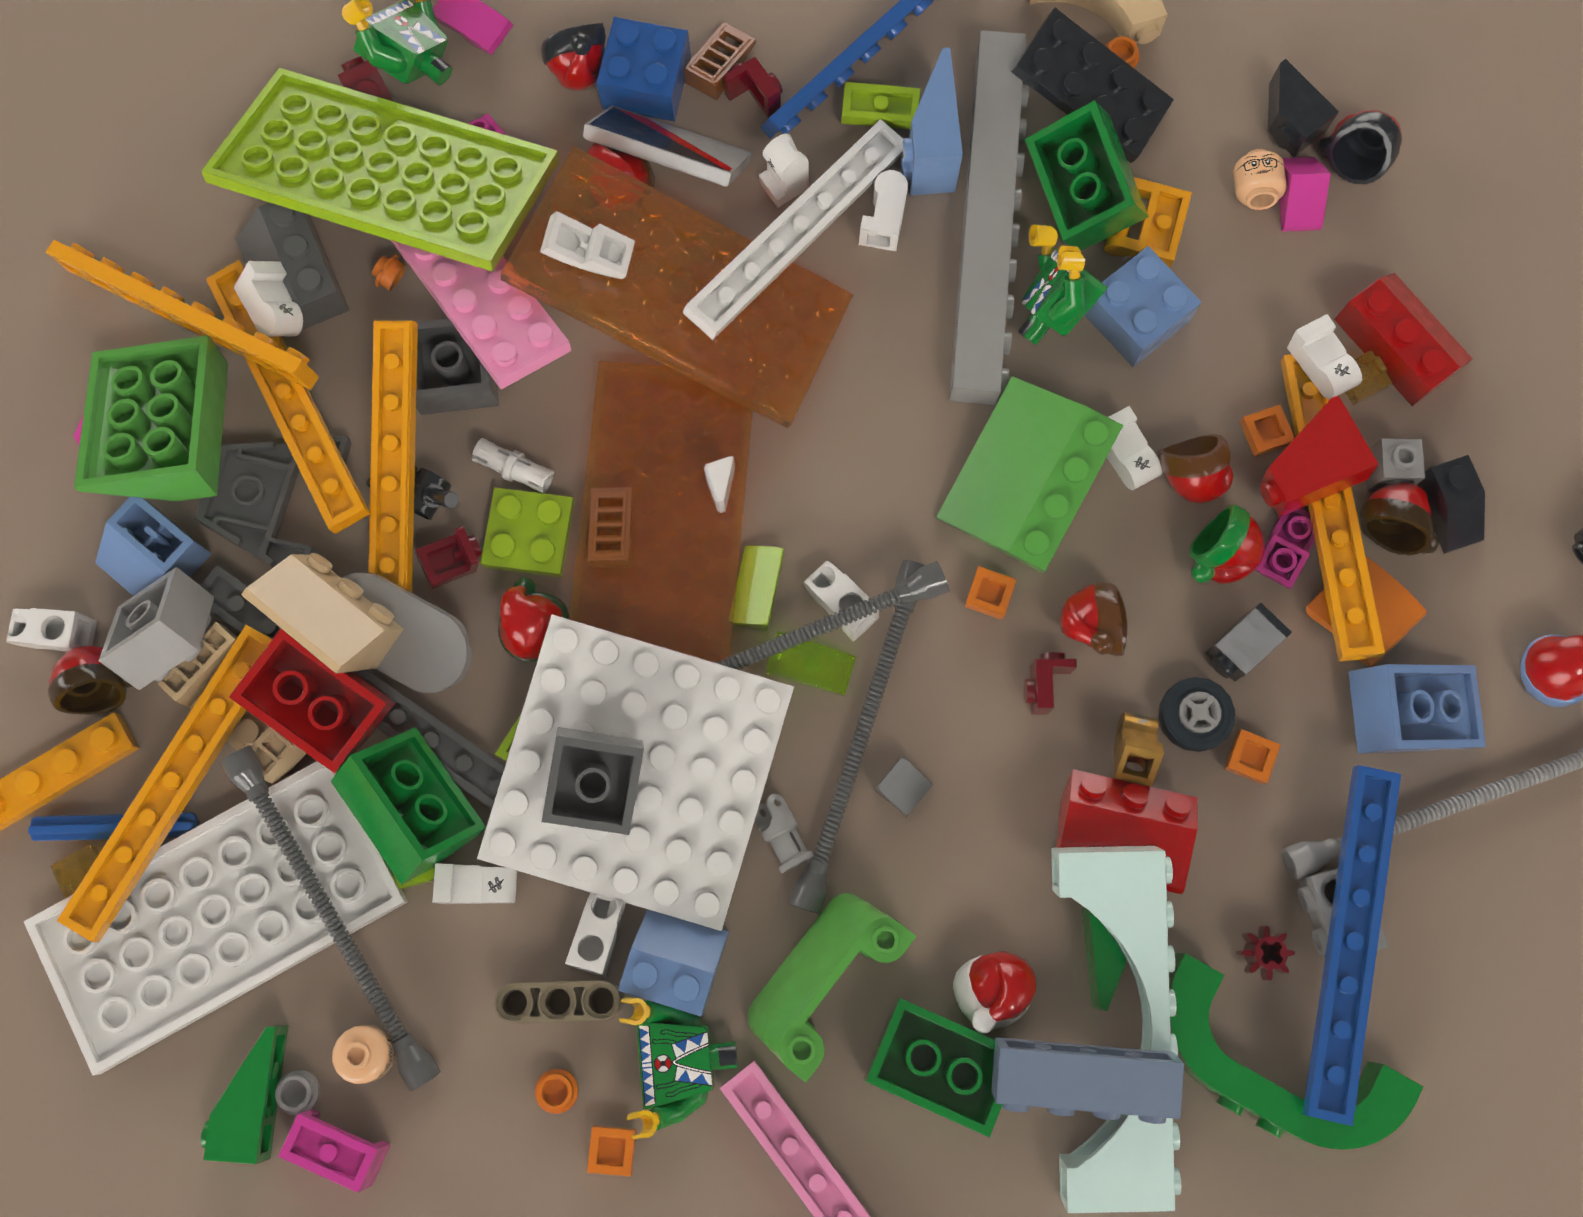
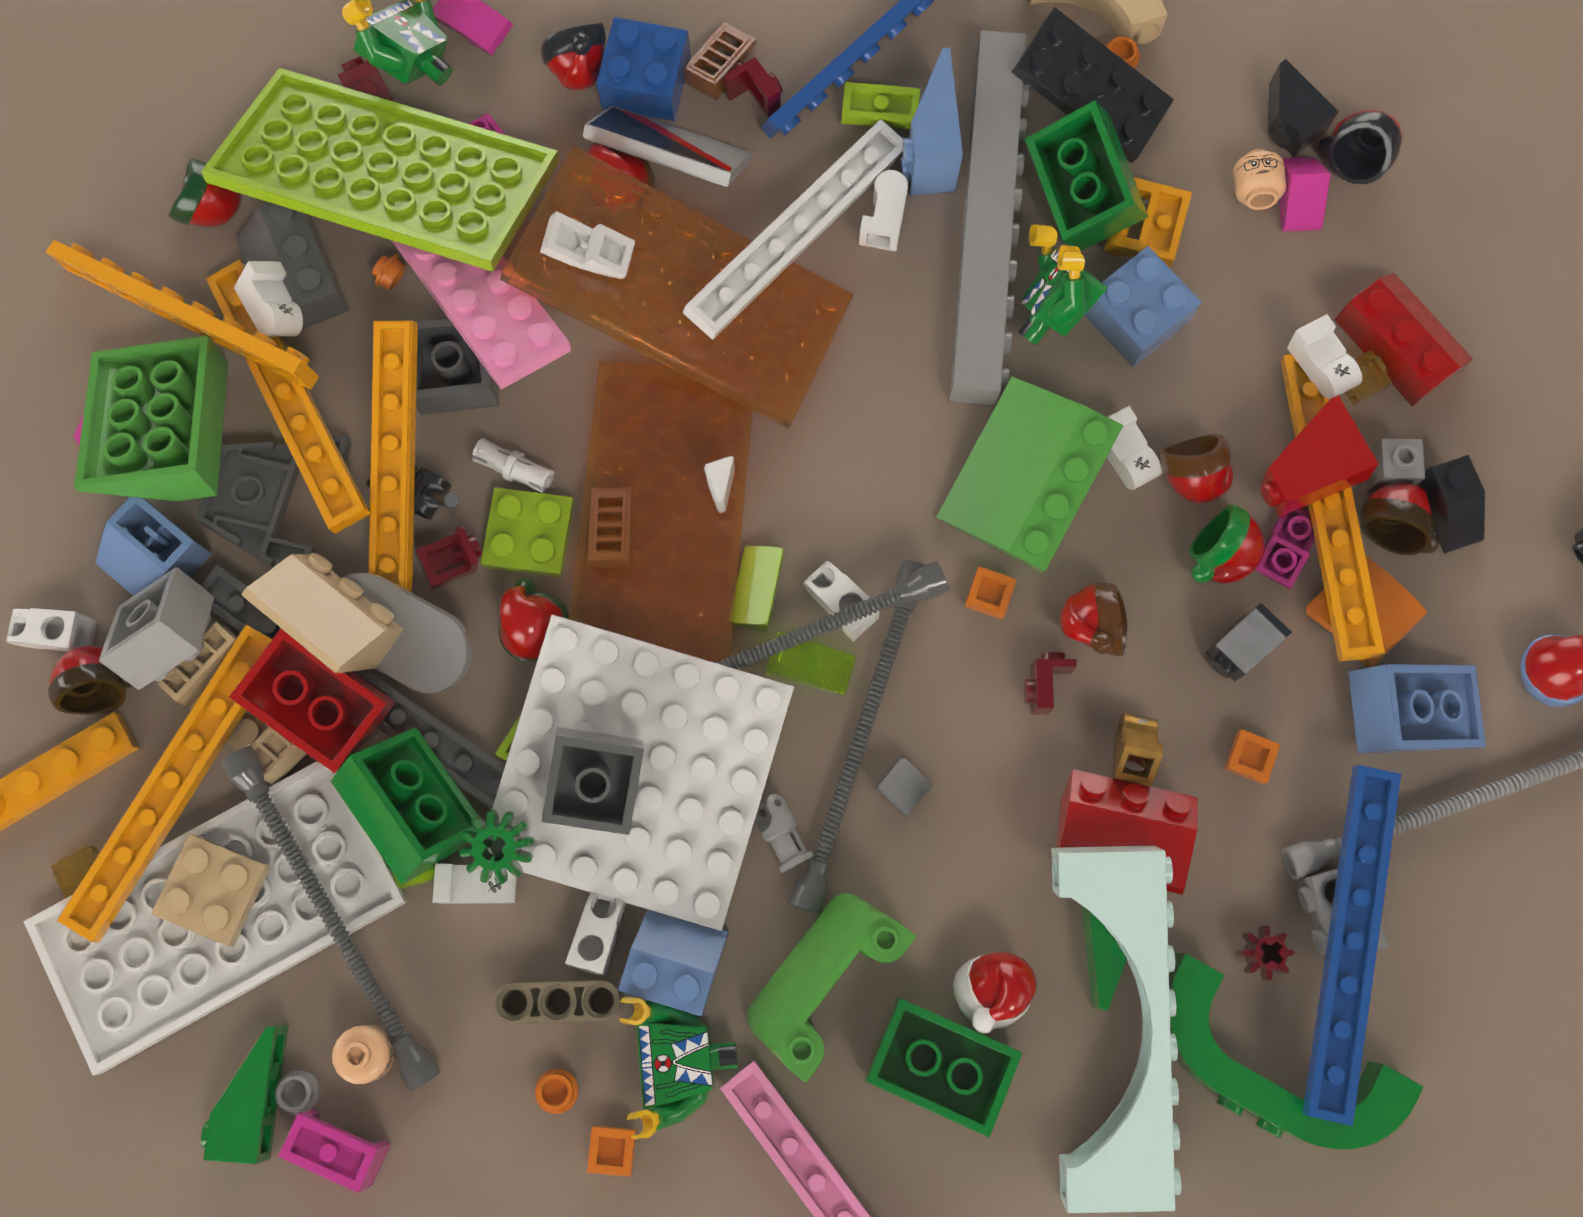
(94, 826): blue axle -> none
(203, 202): none -> piece
(211, 890): none -> tan plate
(481, 843): none -> green gear
(786, 170): white leg -> none
(1087, 1079): sand blue brick -> none
(1207, 704): black wheel -> none
(1267, 430): orange plate -> none

